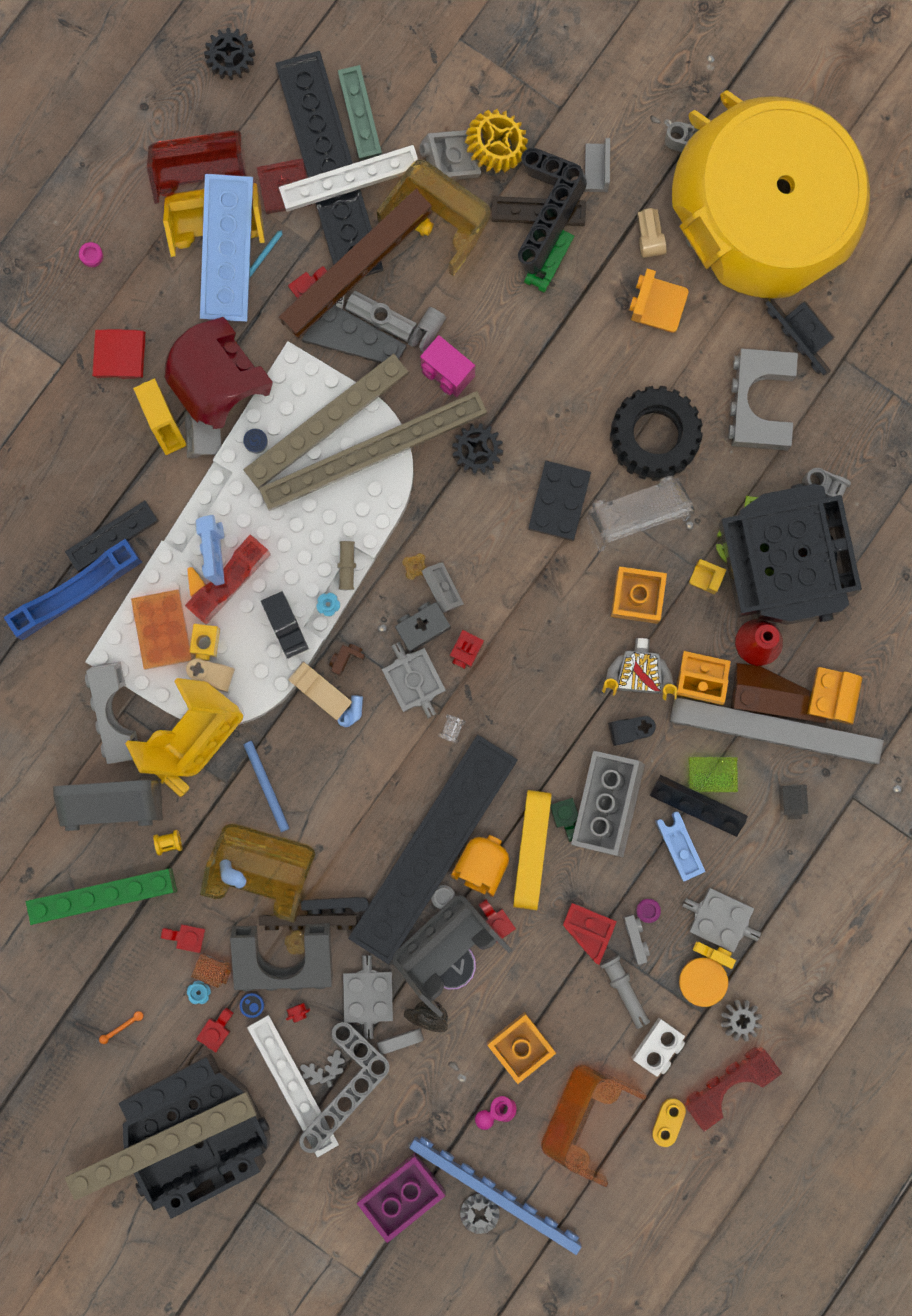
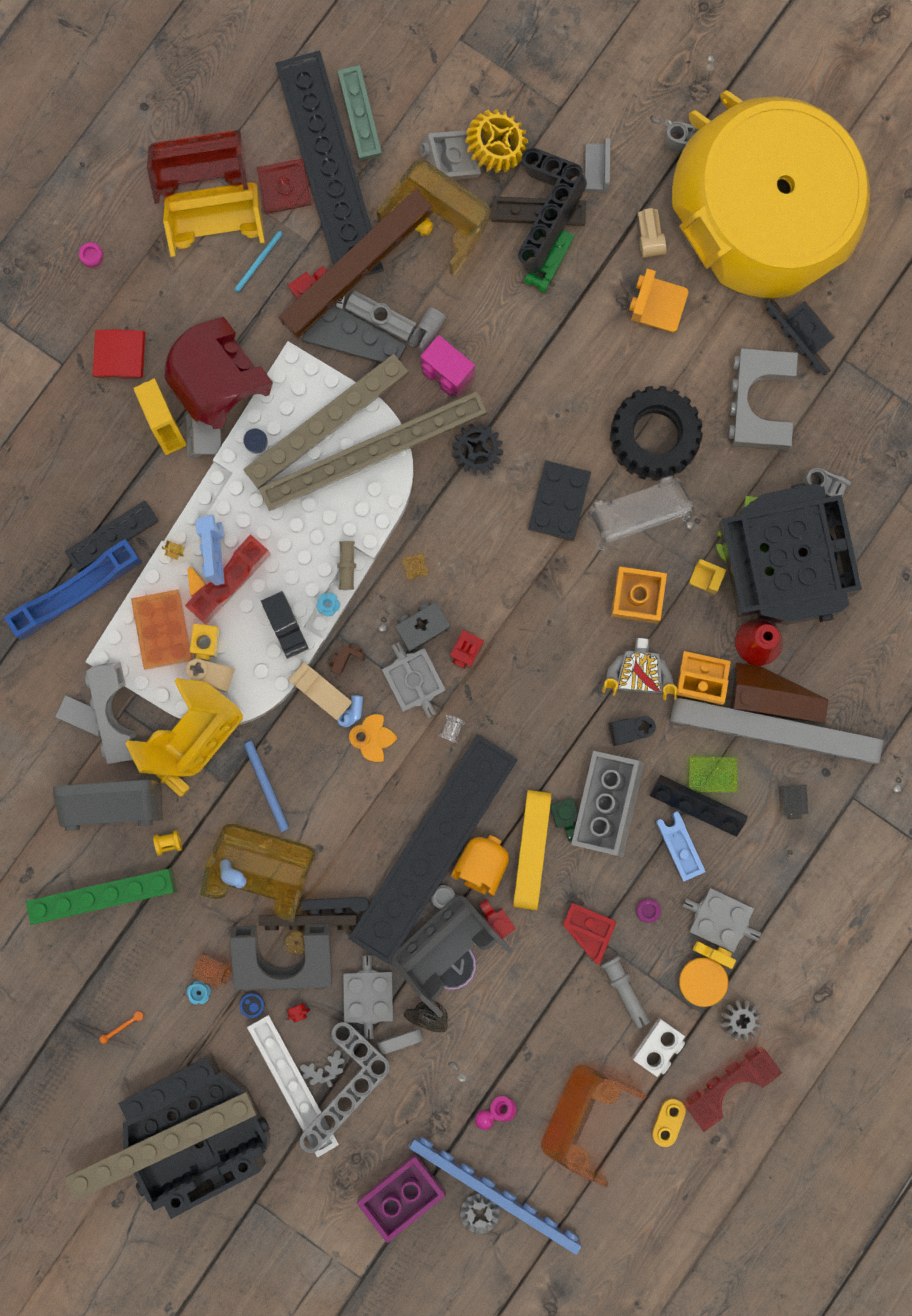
(78, 715): none -> light grey tile
(173, 550): none -> clear yellow plate
(188, 938): red plate -> none
(215, 1032): red plate -> none
(220, 49): black gear -> none
(226, 247): light blue plate -> none
(347, 178): white plate -> none
(376, 737): none -> light orange plate
(442, 587): light grey plate -> none
(521, 1048): light orange brick -> none
(639, 948): light grey plate -> none
(835, 695): light orange brick -> none

